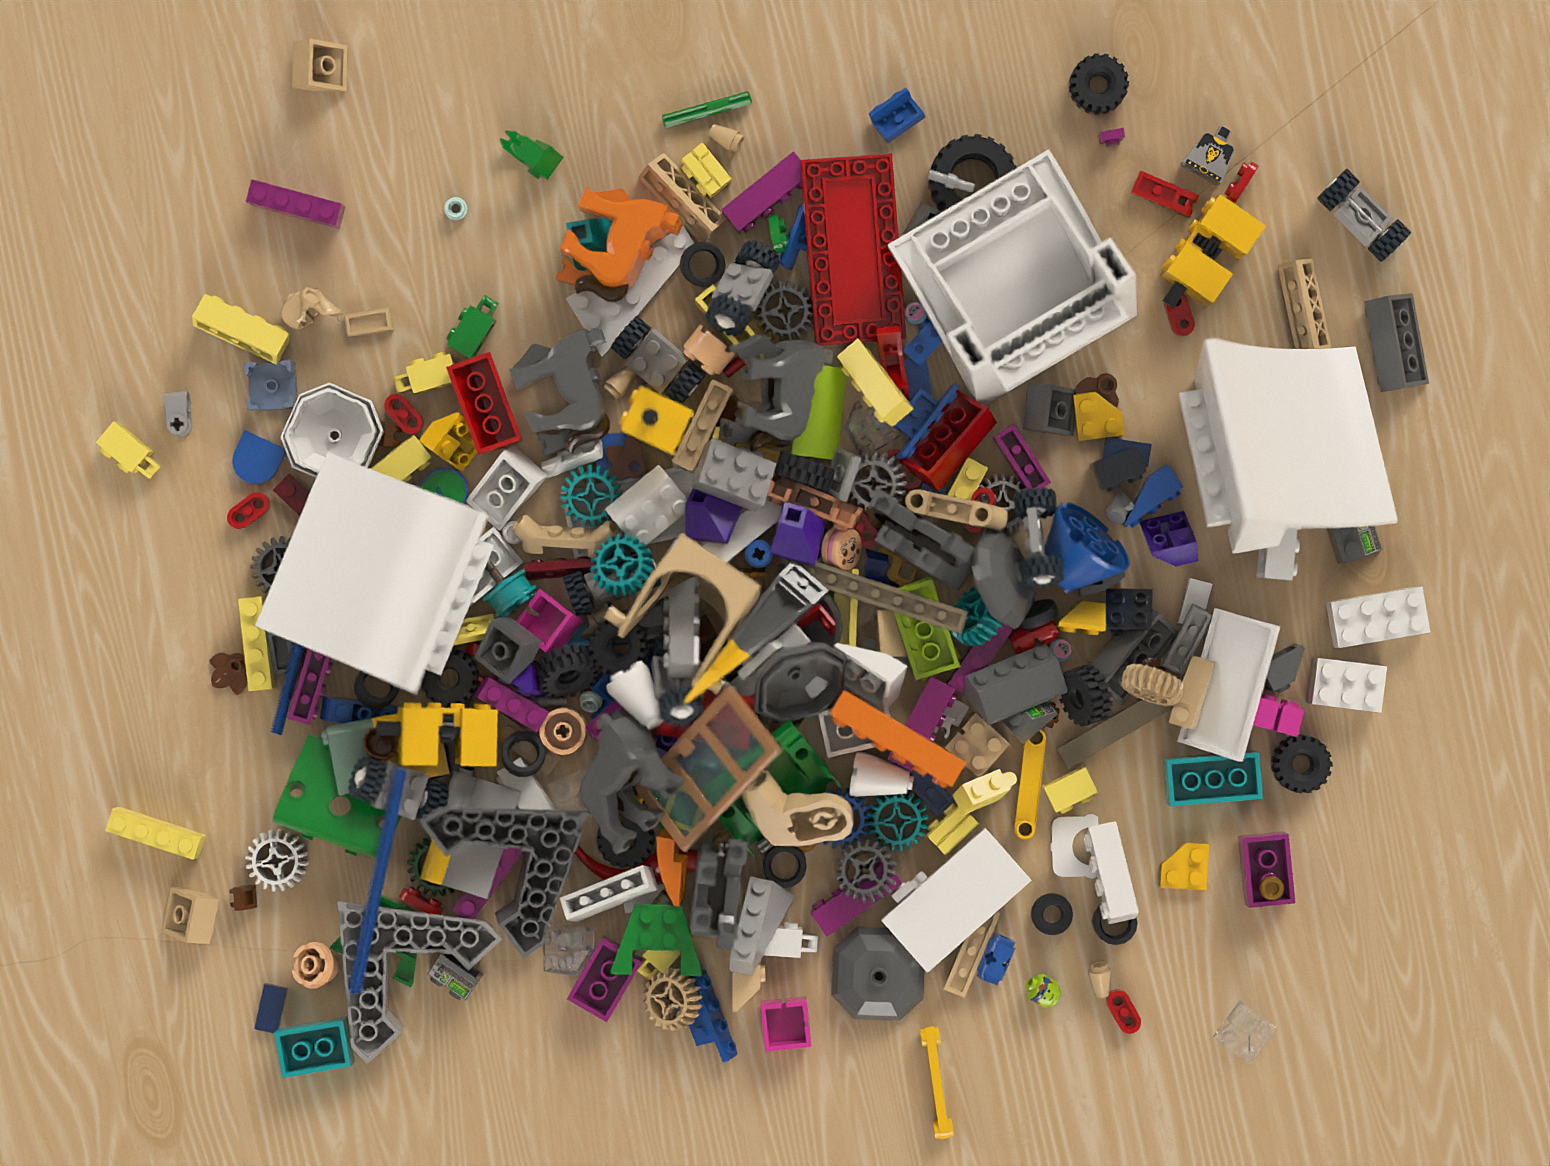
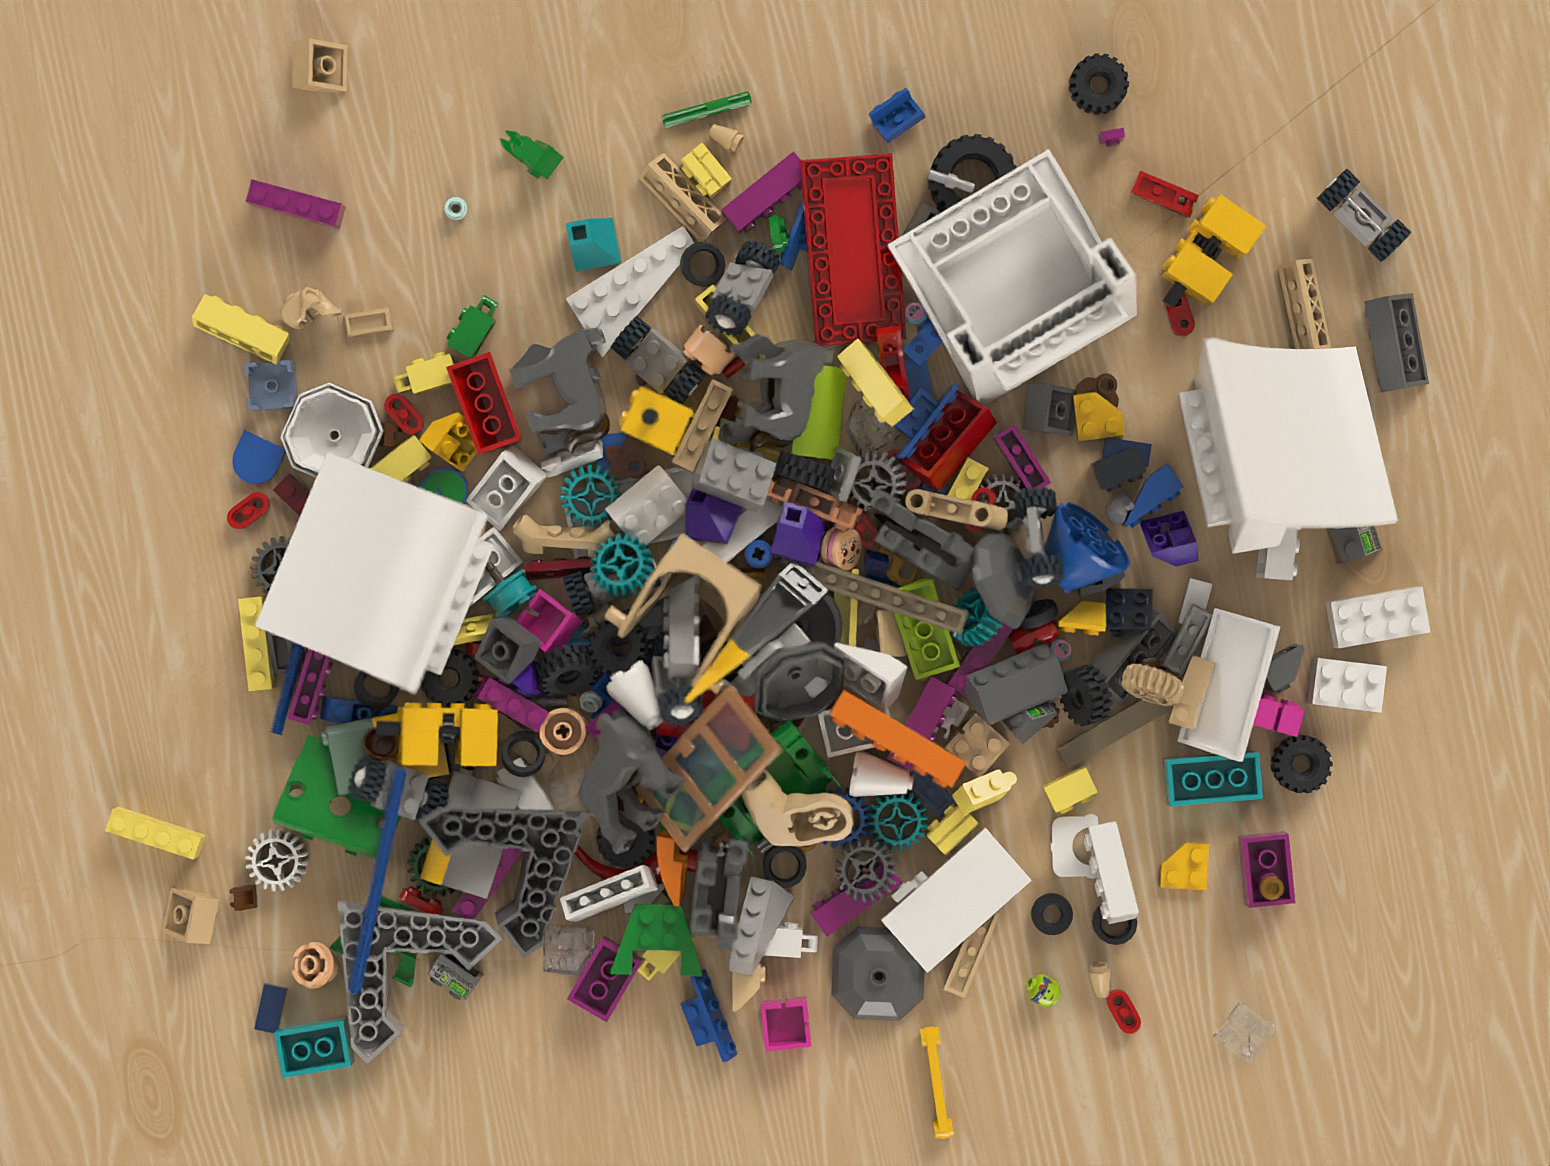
(127, 450): light yellow brick -> none
(178, 408): light grey piece -> none
(227, 674): reddish brown plate -> none
(508, 534): white tile -> none
(619, 382): tan cone -> none
(629, 243): orange piece -> none
(666, 1004): tan gear -> none
(795, 309): dark grey gear -> none
(819, 613): red bracket -> none
(1000, 950): blue piece -> none
(1030, 785): yellow piece -> none
(1210, 156): torso -> none
(1246, 173): red plate -> none

